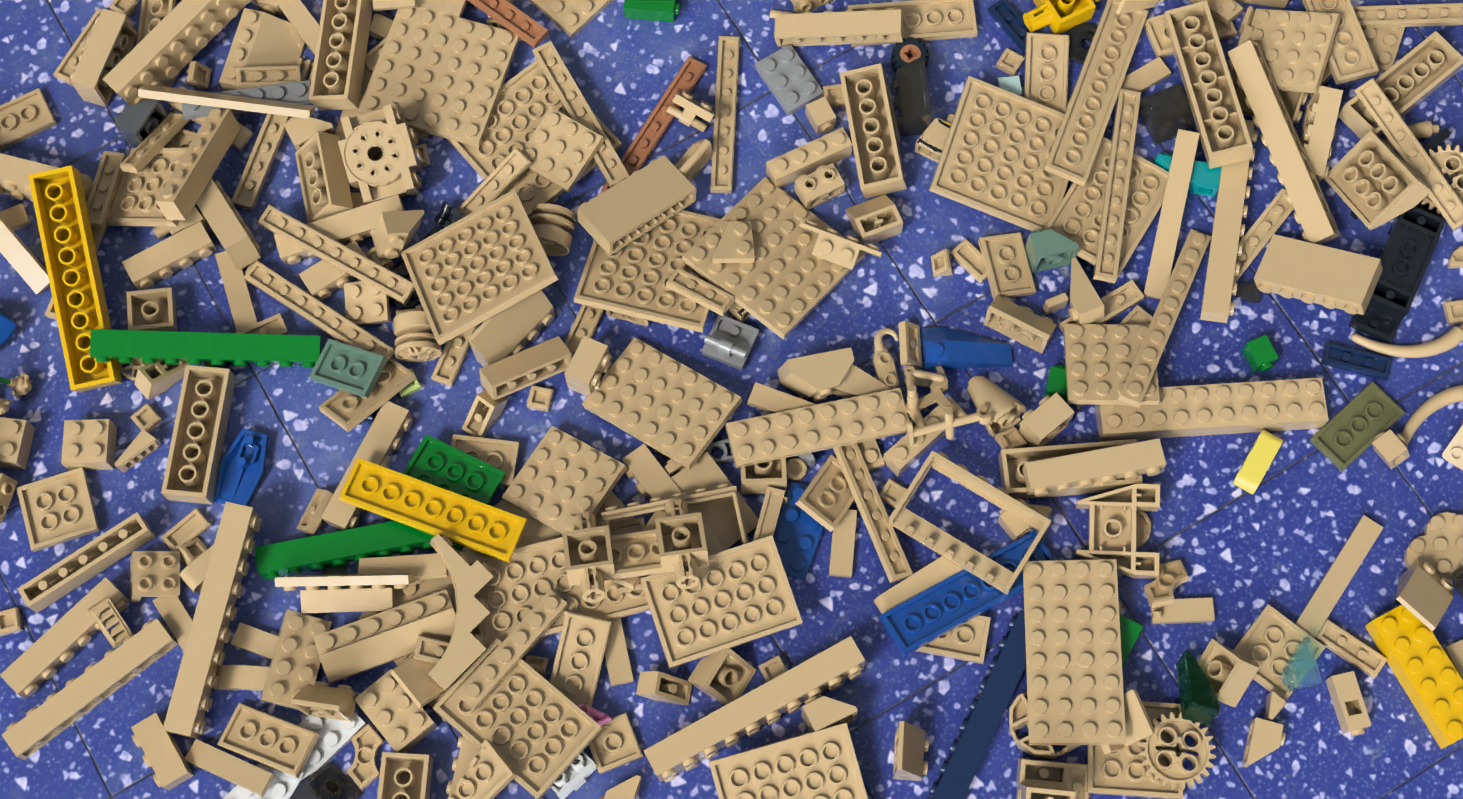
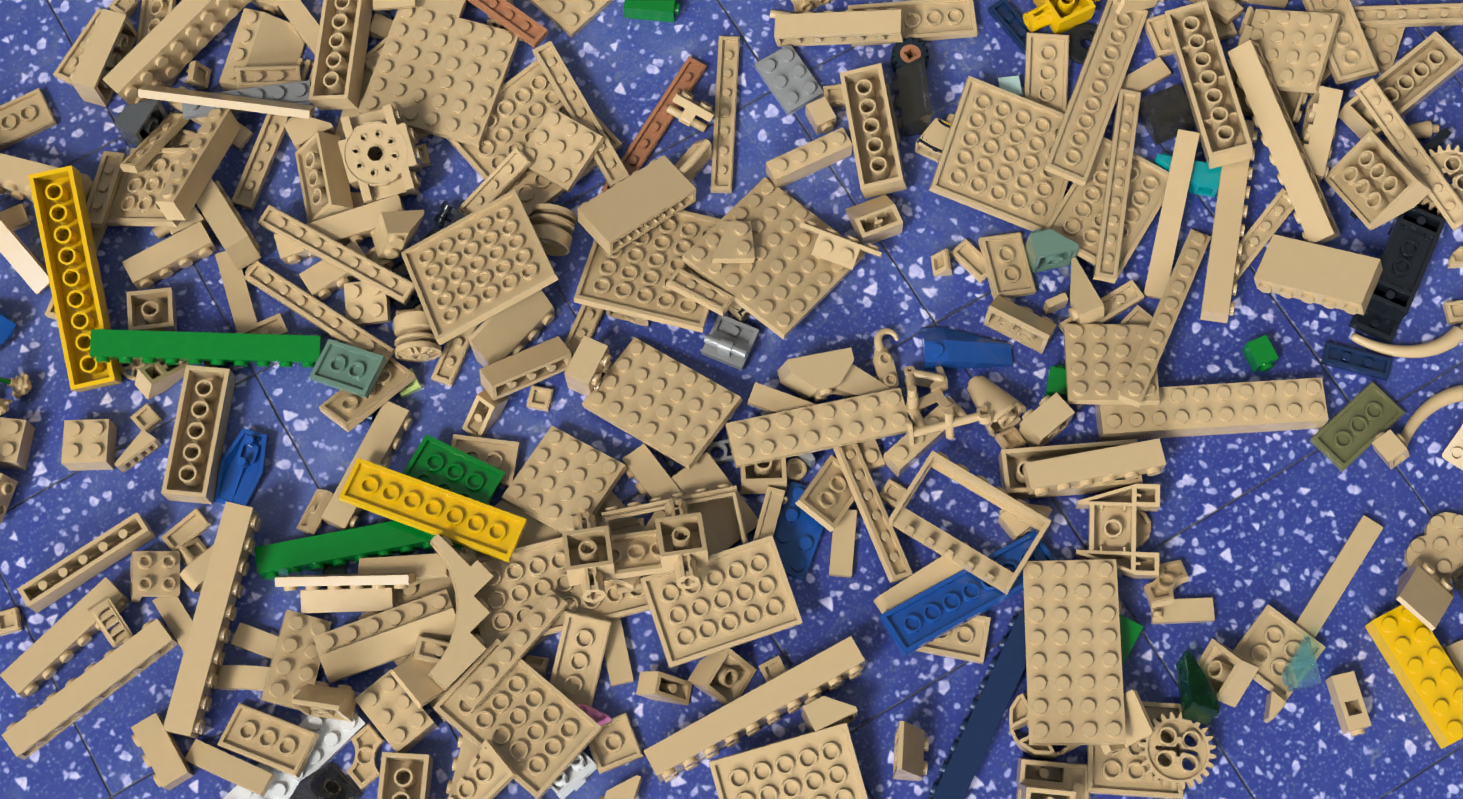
(58, 509): tan plate -> none
(673, 467): tan plate -> none
(819, 186): tan brick -> none
(910, 344): tan plate -> none
(1010, 62): tan tile -> none
(1248, 292): clear smoke tile -> none
(1257, 461): light yellow beam -> none
(1262, 740): tan slope -> none
(1350, 649): tan tile -> none

